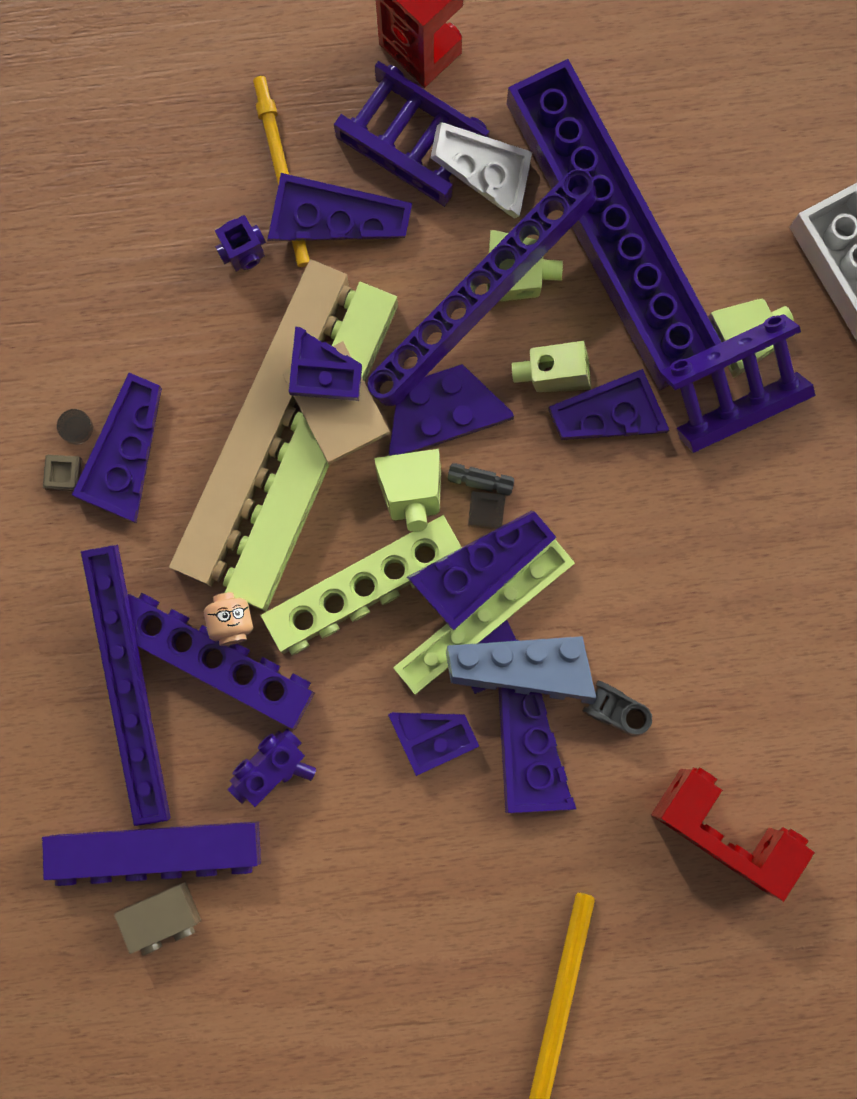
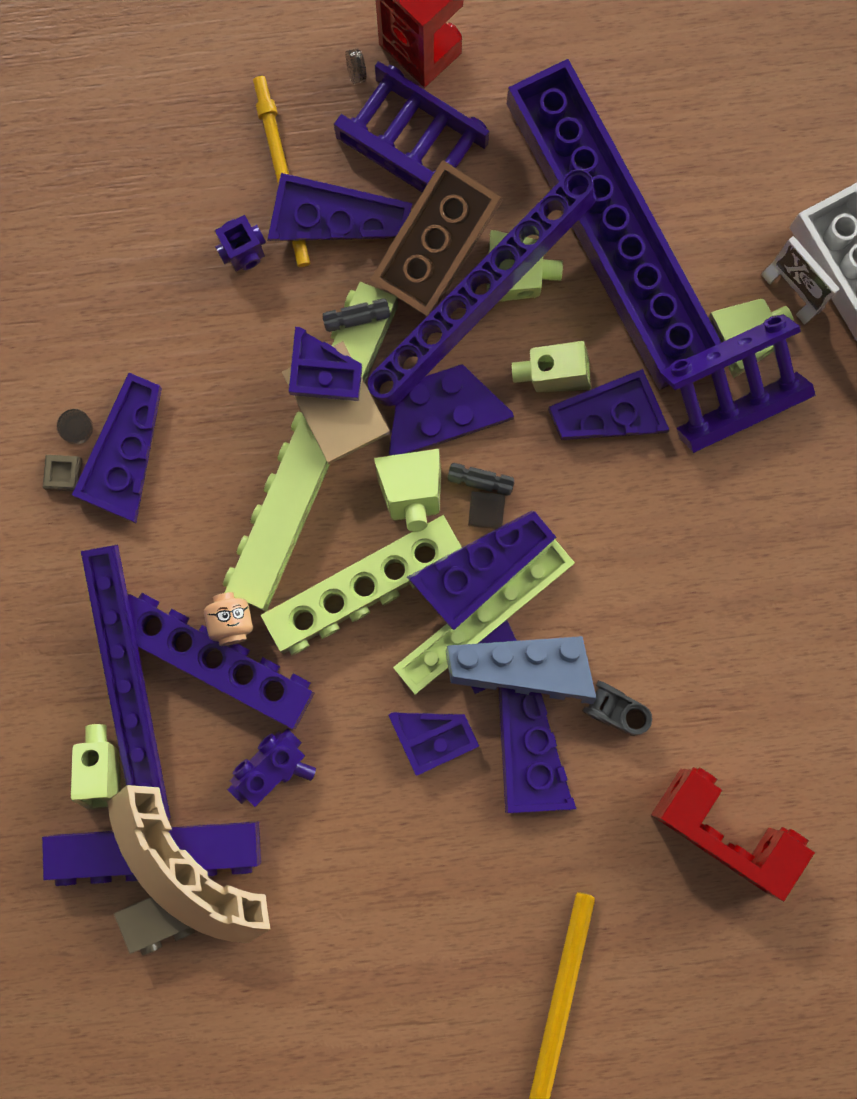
(96, 783): none -> yellowish green torso
(175, 877): none -> tan brick
(256, 431): tan brick -> none
(356, 66): none -> clear smoke tile
(356, 315): none -> dark grey axle
(436, 238): none -> medium nougat brick
(484, 164): white wing -> none
(803, 276): none -> flag

